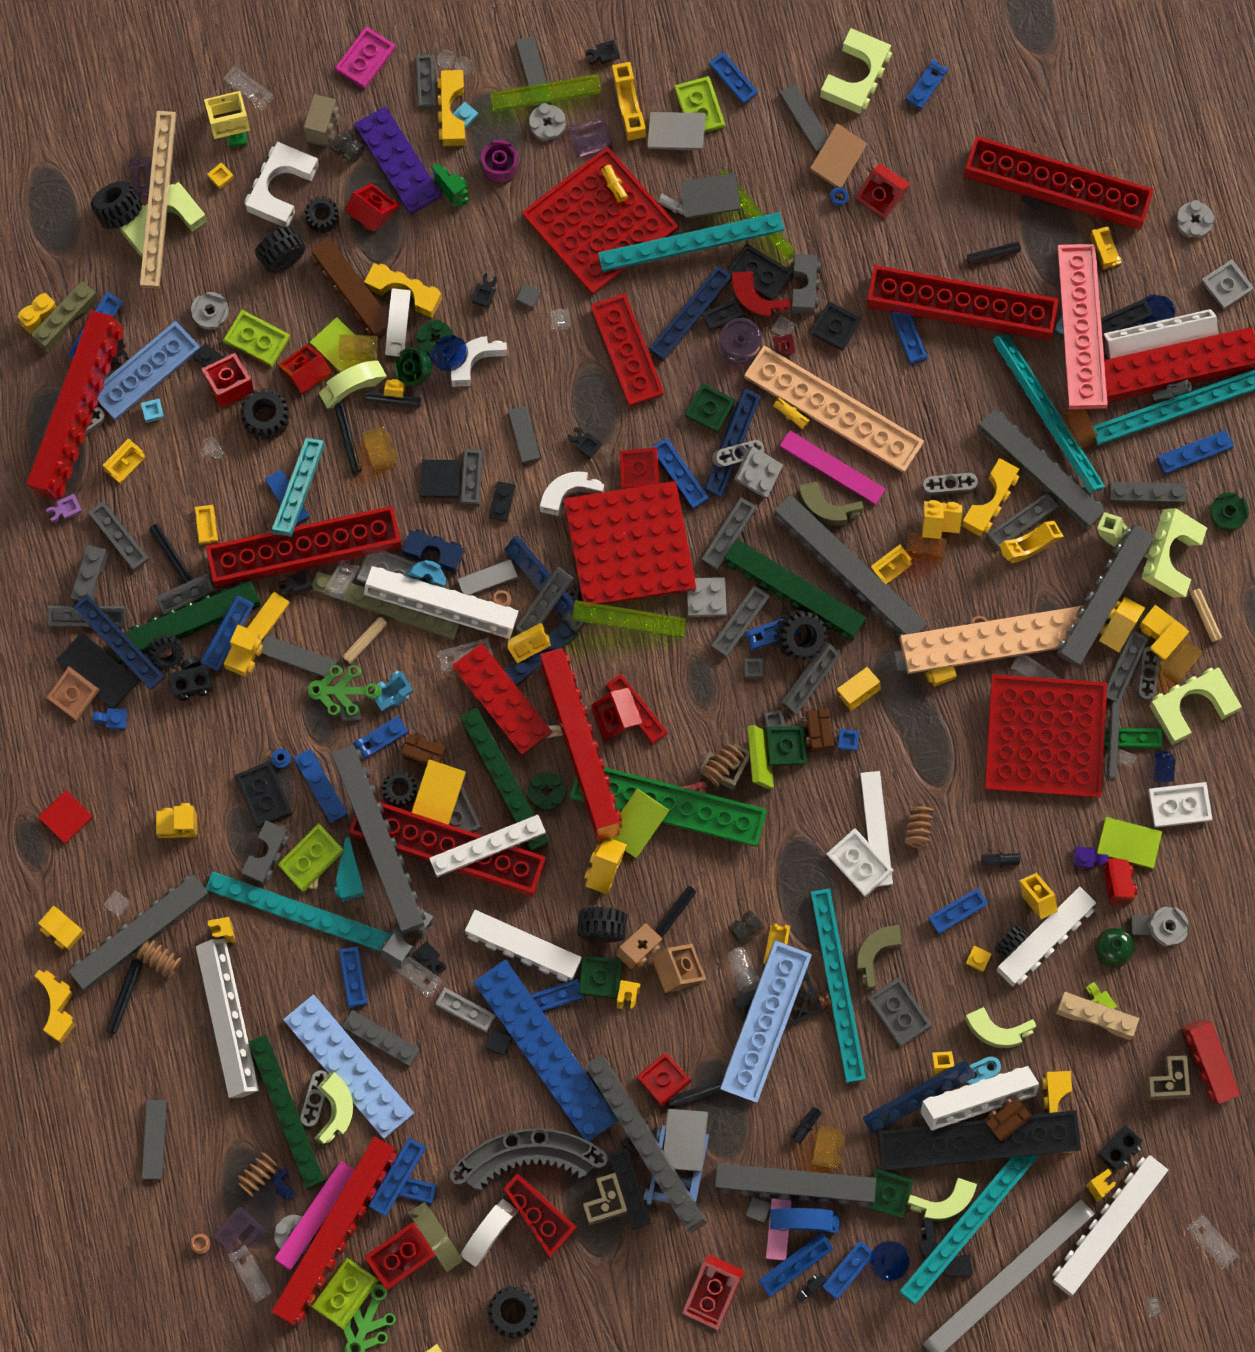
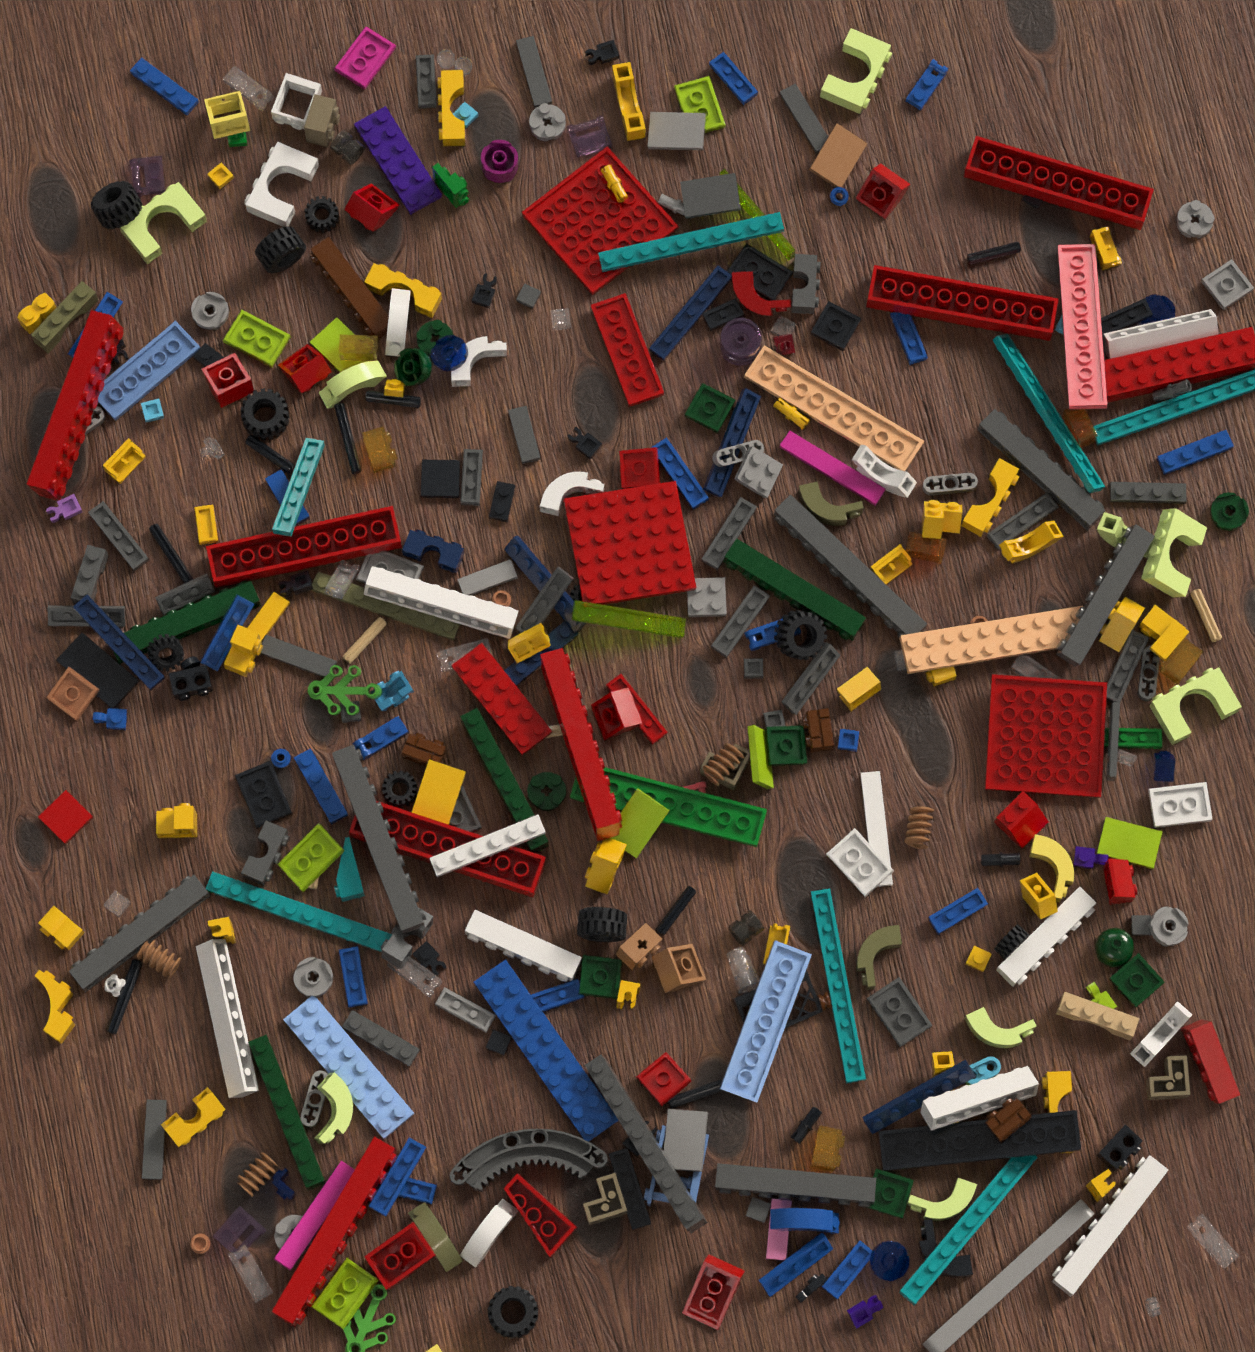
(110, 983): none -> white plate
(158, 199): tan plate -> none
(164, 86): none -> blue plate
(207, 1110): none -> yellow arch
(269, 453): none -> black axle
(298, 84): none -> white window
(303, 972): none -> light grey plate
(429, 570): dark azure cylinder -> none
(545, 92): clear neon green tile -> none
(863, 1312): none -> dark purple plate
(892, 479): none -> white arch
(1021, 820): none -> red slope
(1054, 854): none -> light yellow arch
(1136, 980): none -> dark green plate
(1161, 1034): none -> white arch

